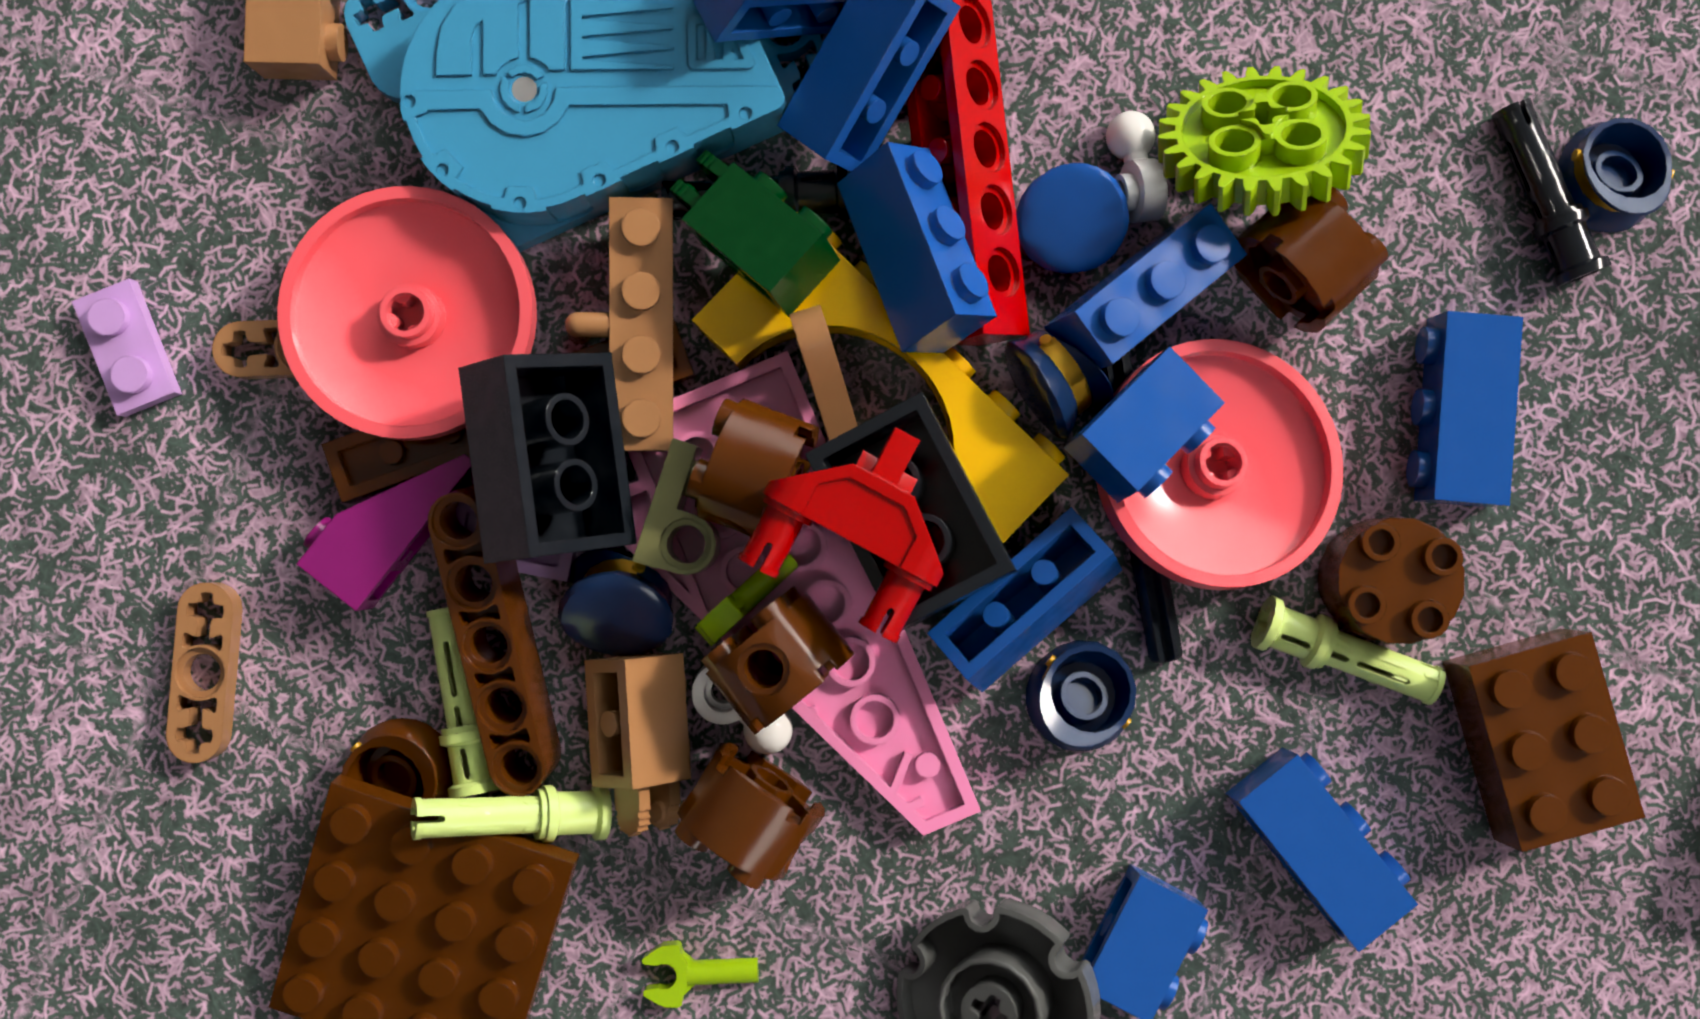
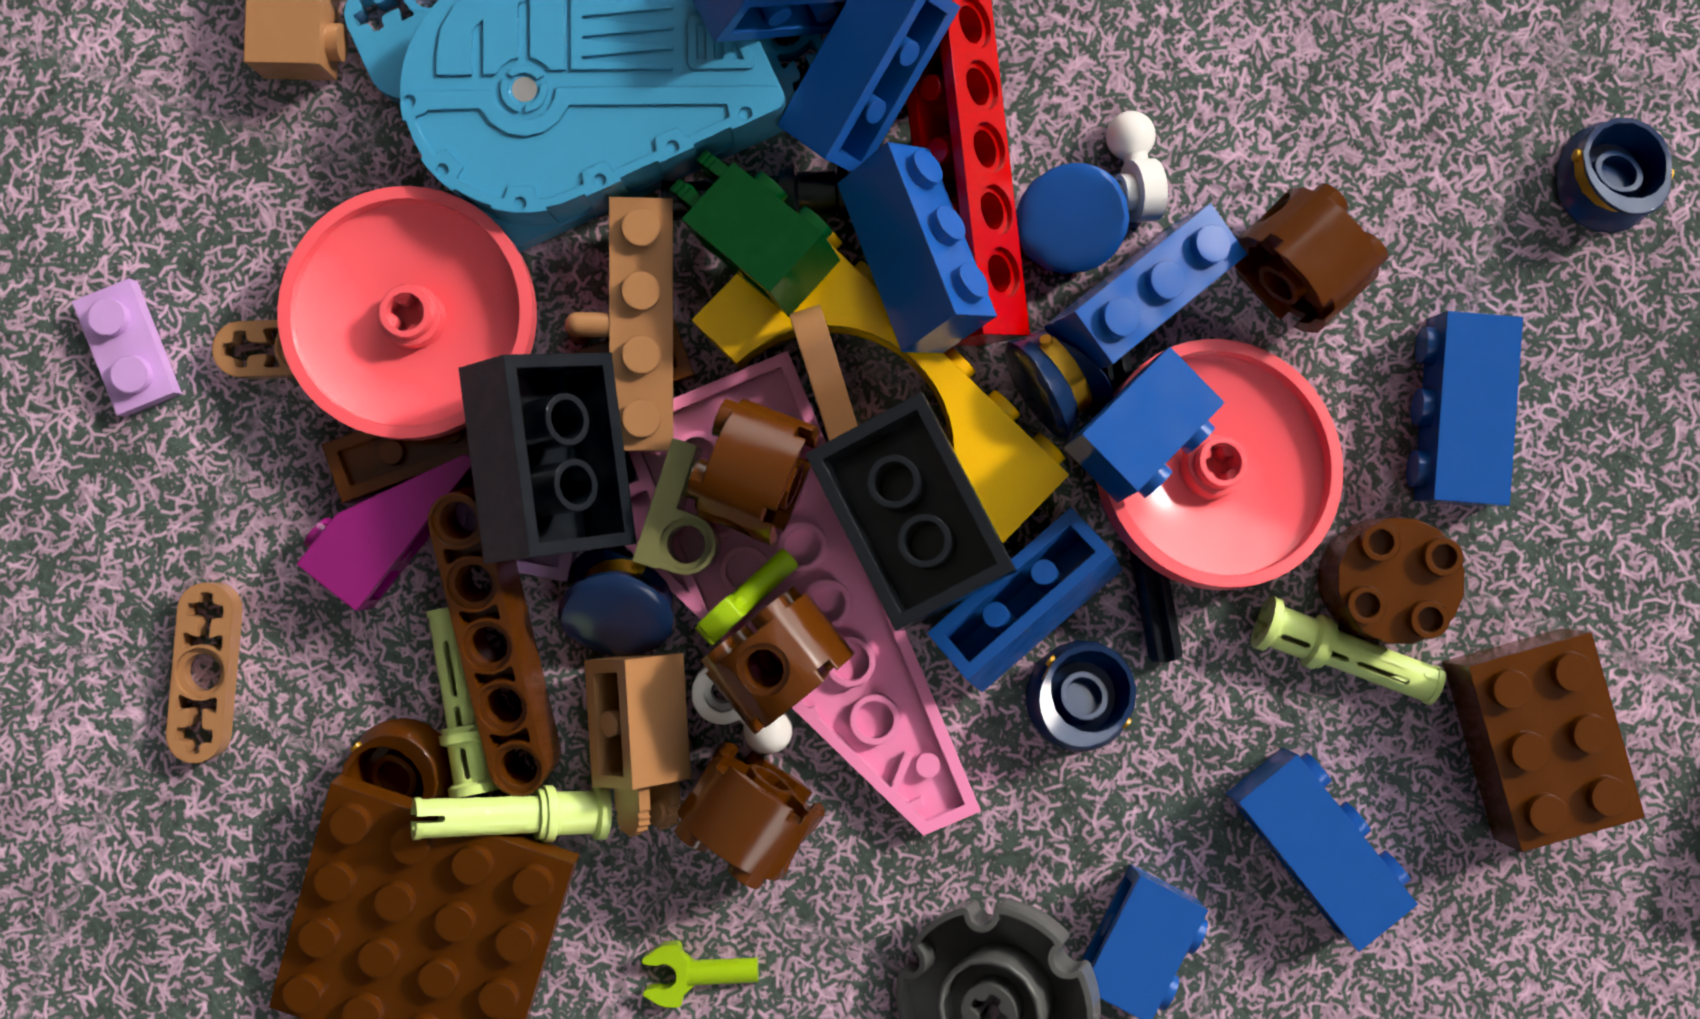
(867, 506): red connector -> none
(1264, 140): lime gear -> none
(1559, 219): black pin -> none

